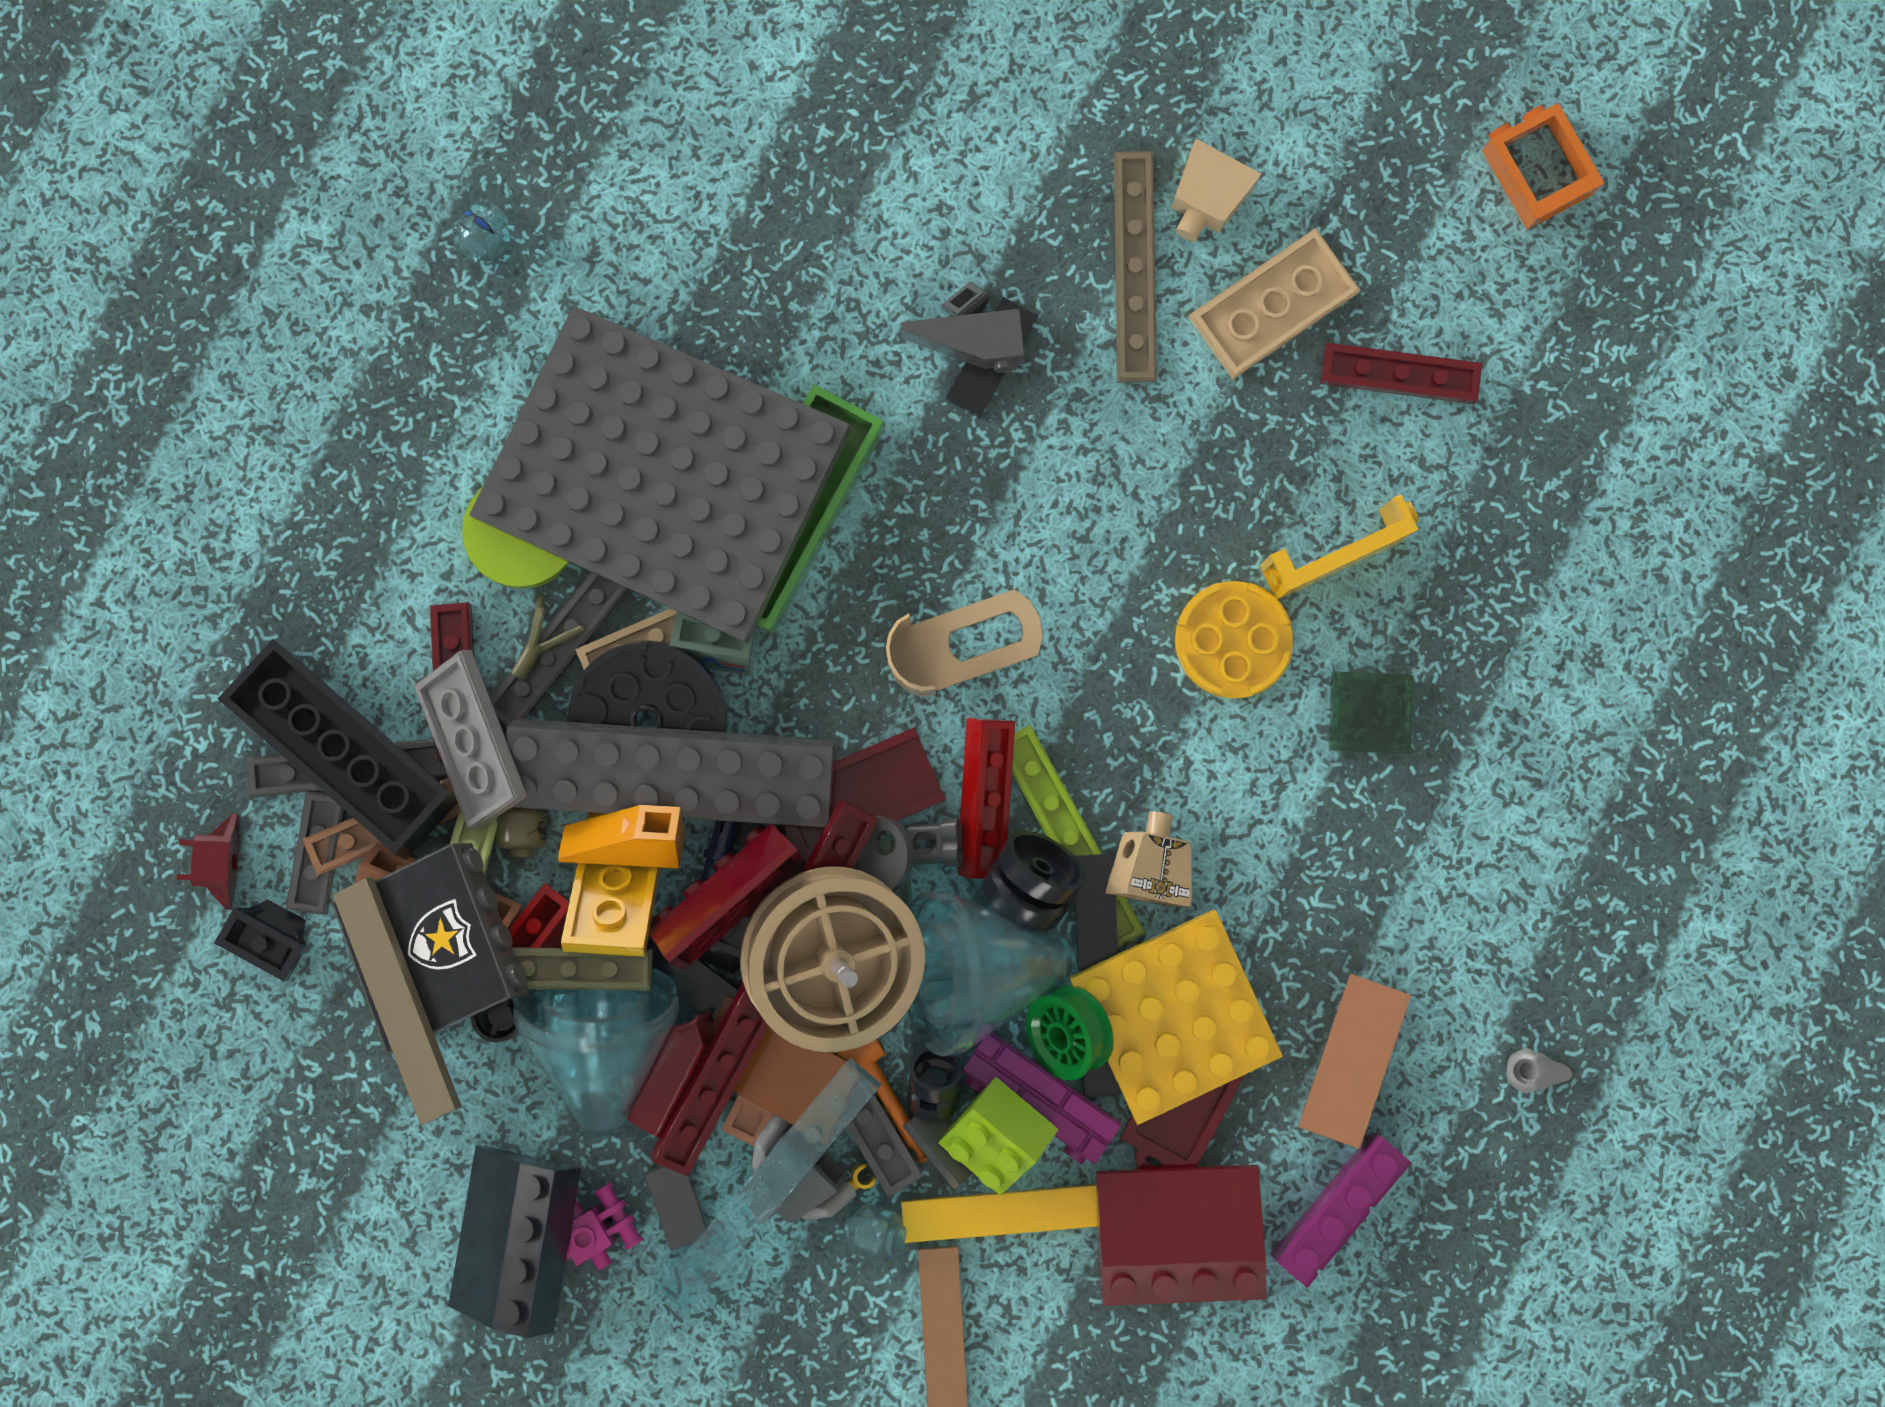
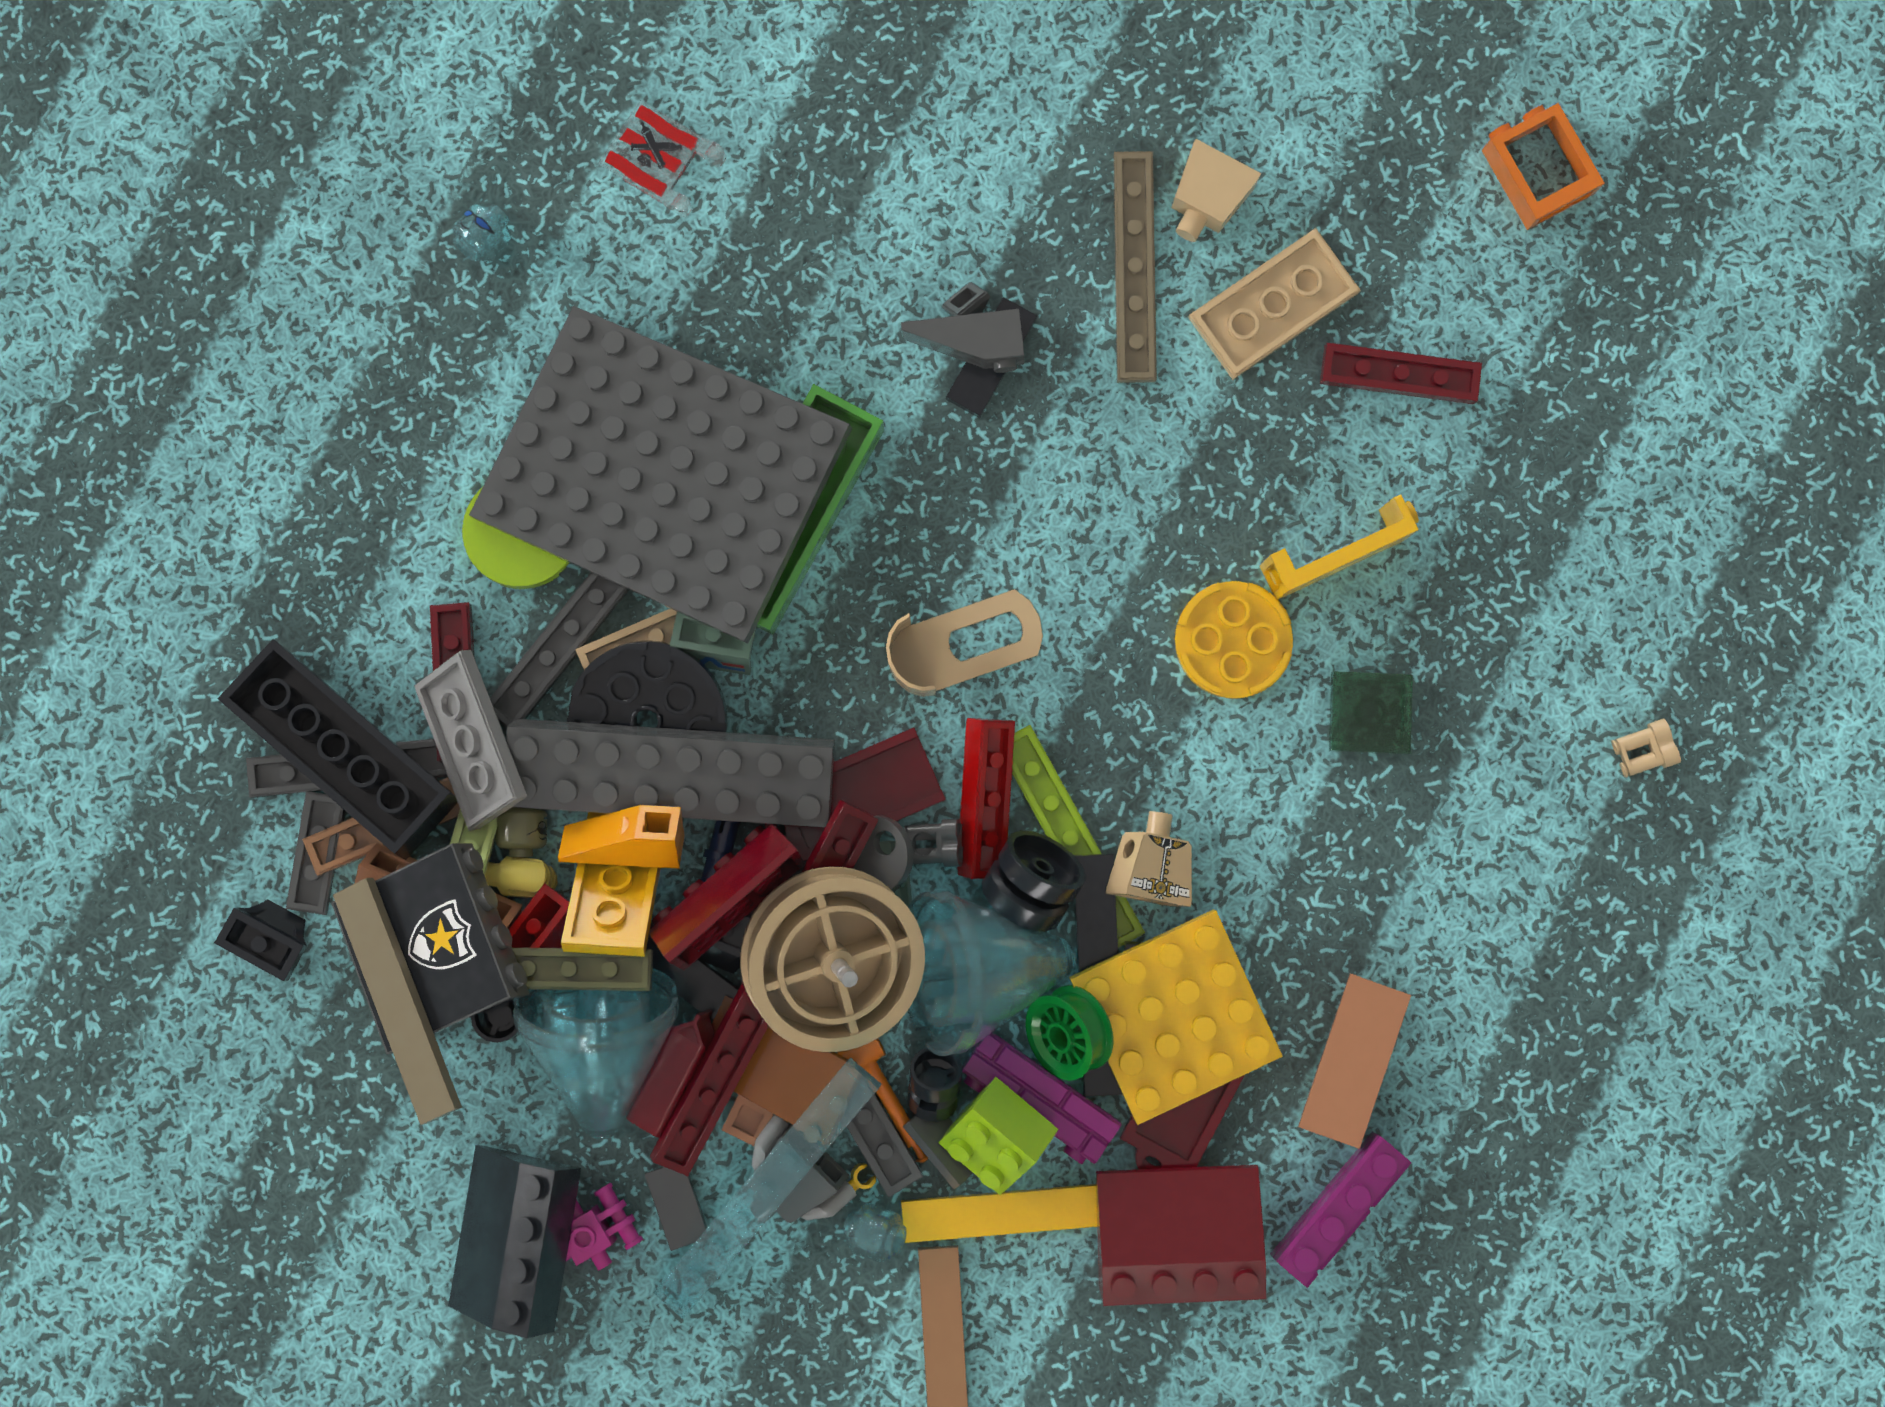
(215, 861): dark red piece -> none
(520, 876): none -> light yellow arm
(534, 649): olive plant -> none
(655, 153): none -> flag
(1535, 1071): light grey animal -> none
(1661, 747): none -> tan piece

